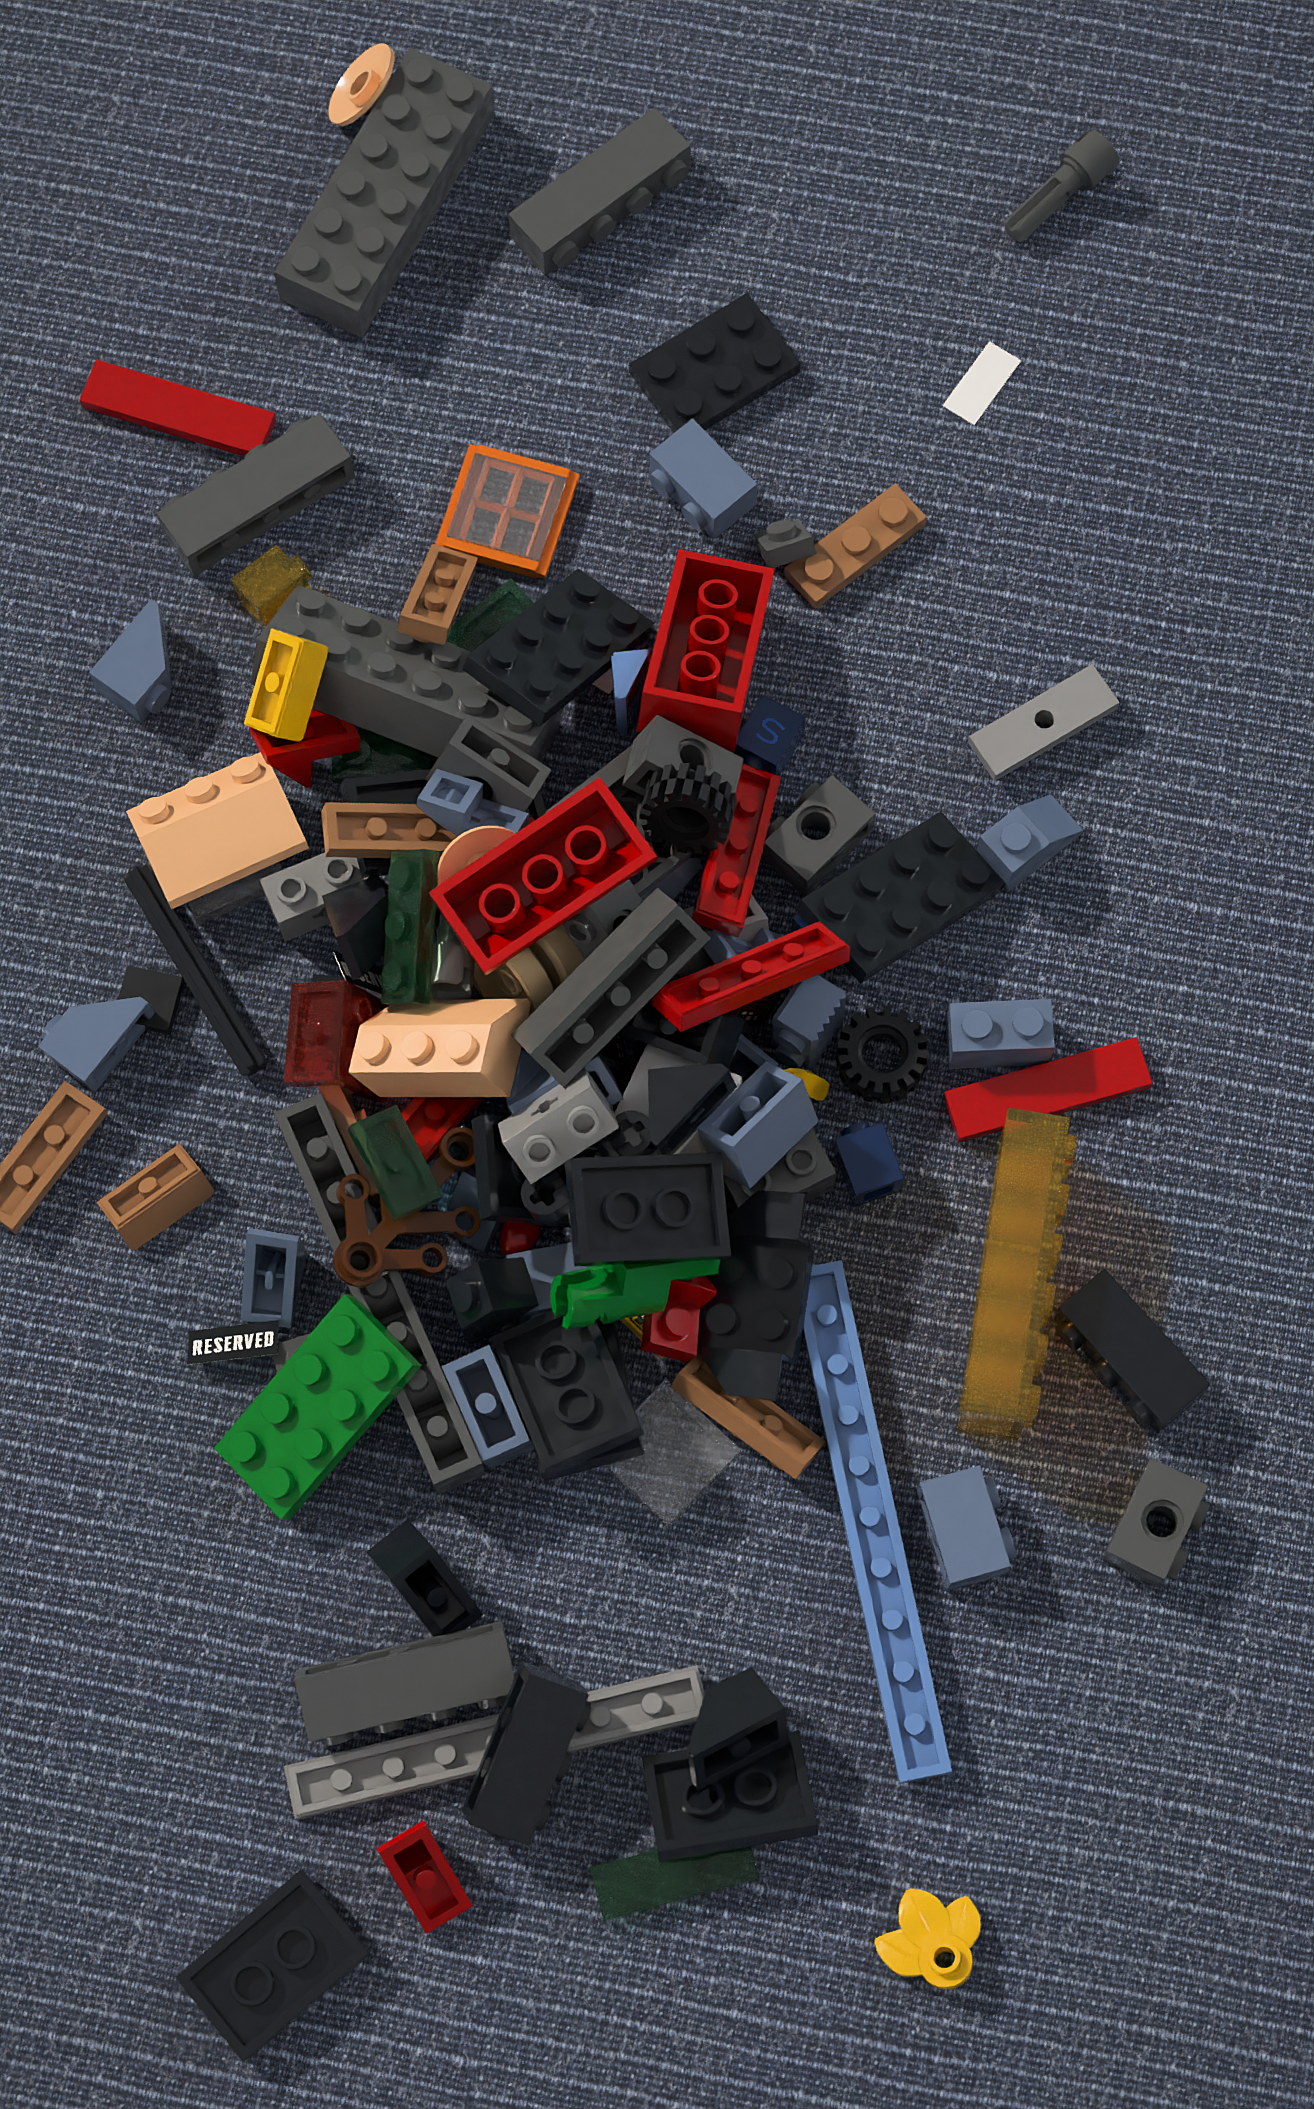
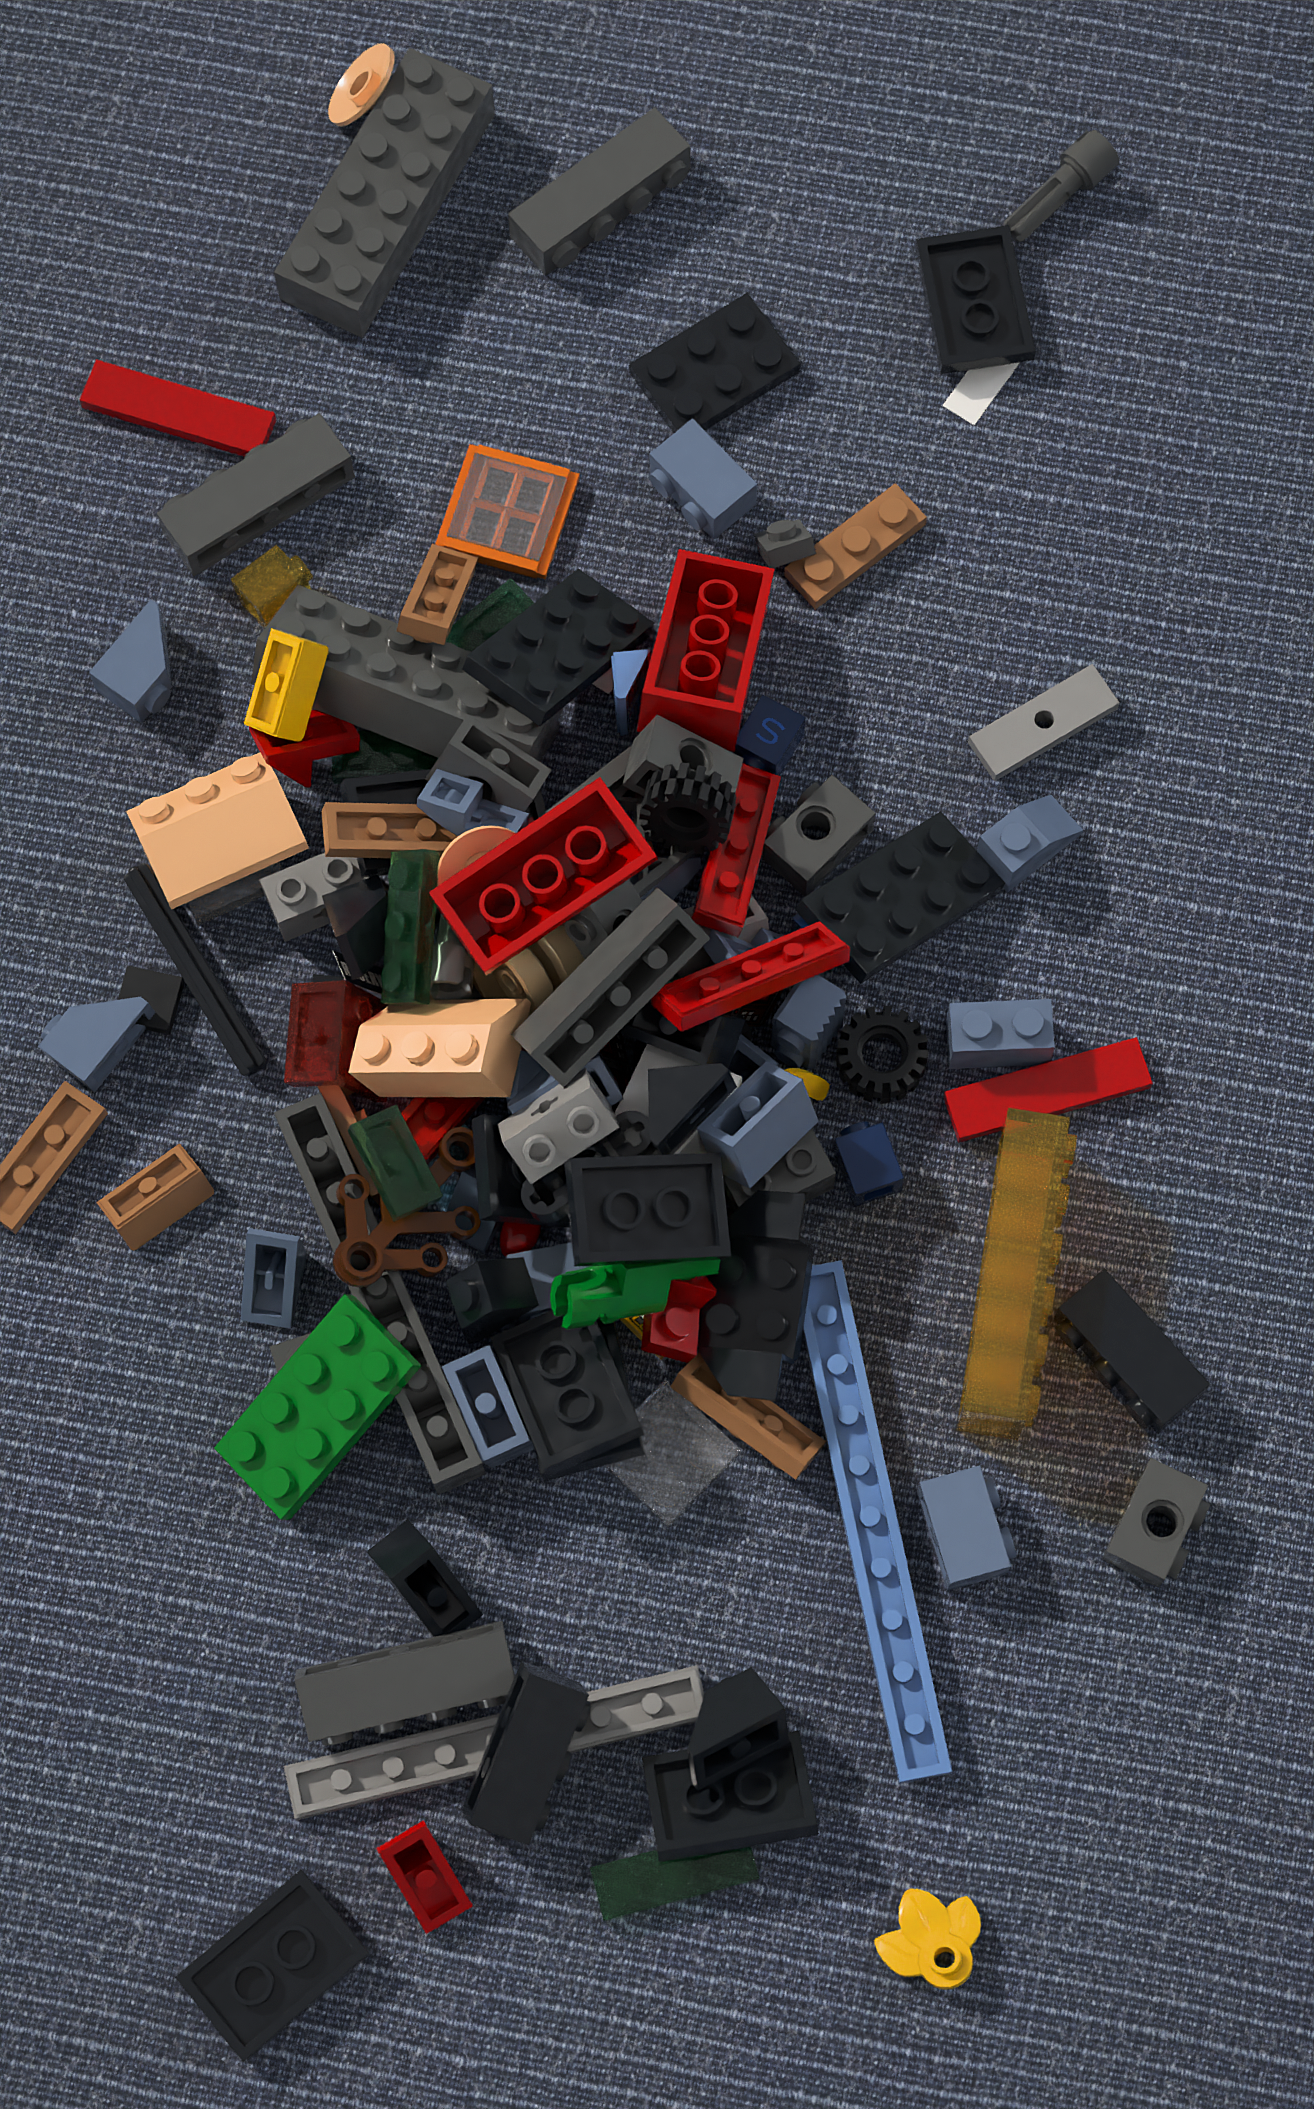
(233, 1342): black sticker -> none
(975, 299): none -> black plate

